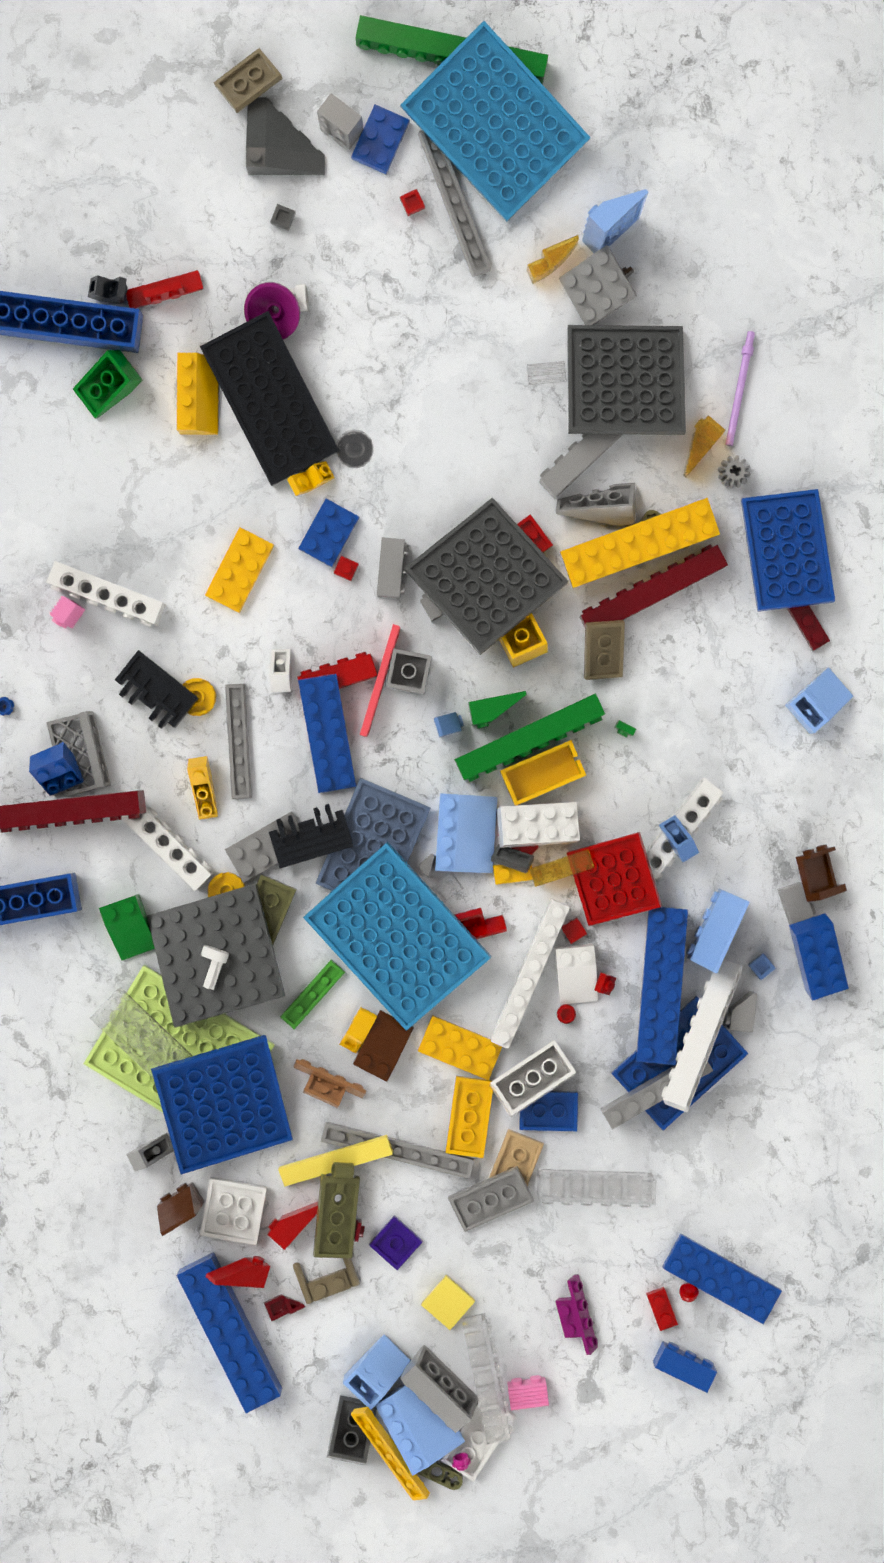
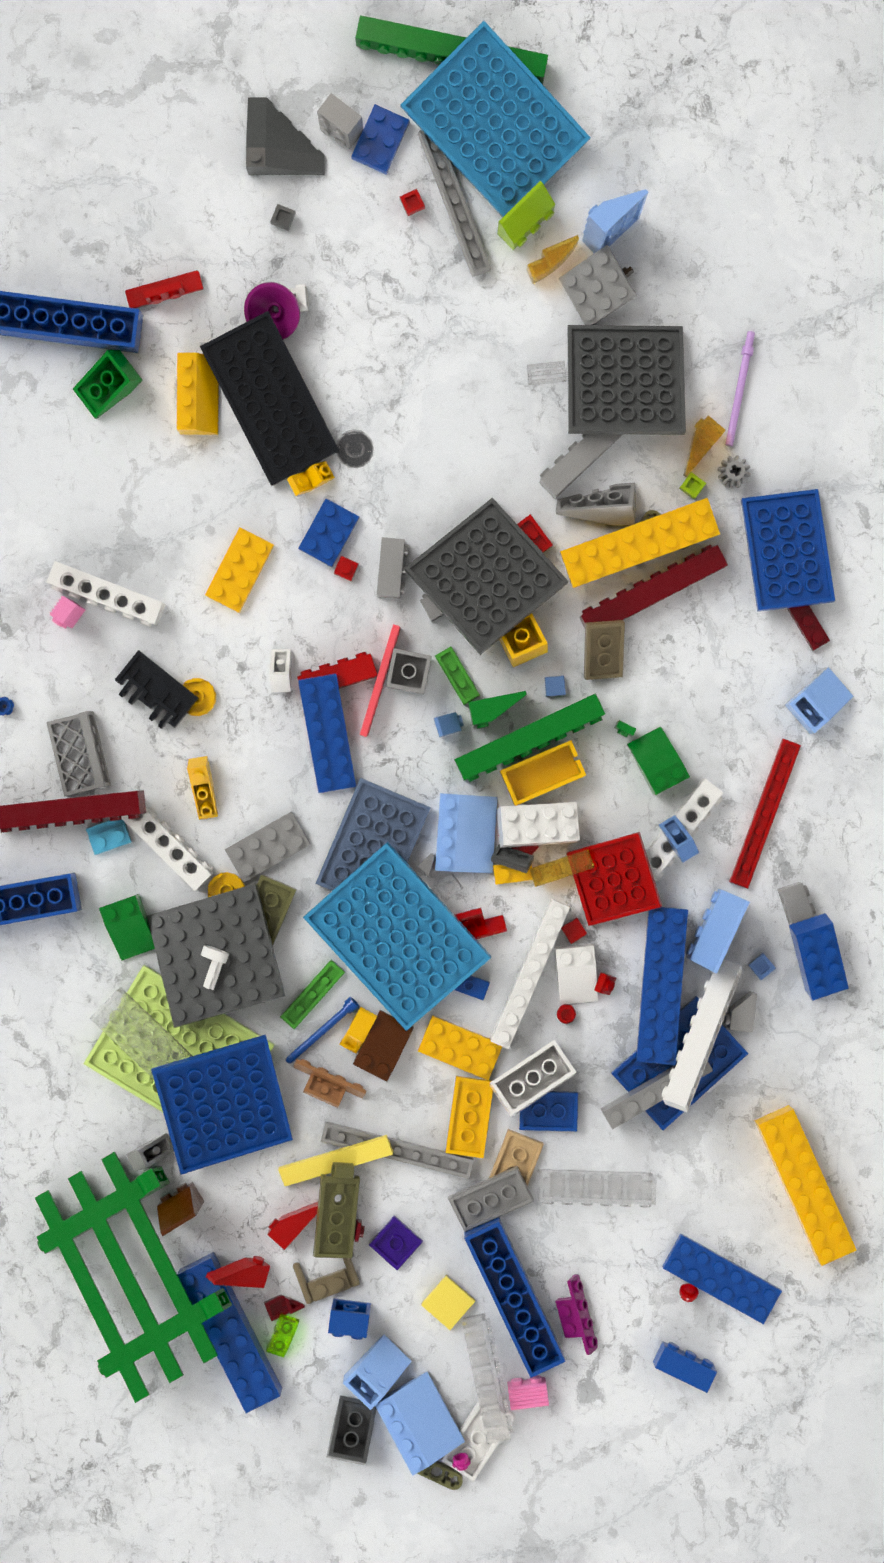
(55, 769): blue slope -> none
(95, 1217): none -> green fence
(108, 289): black brick -> none
(108, 836): none -> medium azure plate
(233, 1211): white plate -> none
(238, 741): light grey tile -> none
(248, 80): dark tan plate -> none
(282, 1336): none -> clear neon green slope
(311, 840): black hinge -> none
(349, 1007): none -> blue piece
(349, 1318): none -> blue brick
(389, 1452): yellow plate -> none
(440, 1389): light grey slope -> none
(457, 675): none -> bright green tile
(474, 987): none -> blue plate
(514, 1297): none -> blue brick
(526, 216): none -> lime slope
(555, 686): none -> medium blue tile
(658, 761): none -> green slope
(661, 1308): red plate -> none
(692, 485): none -> lime plate
(765, 813): none -> red tile
(805, 1185): none -> yellow brick
(818, 874): reddish brown panel -> none

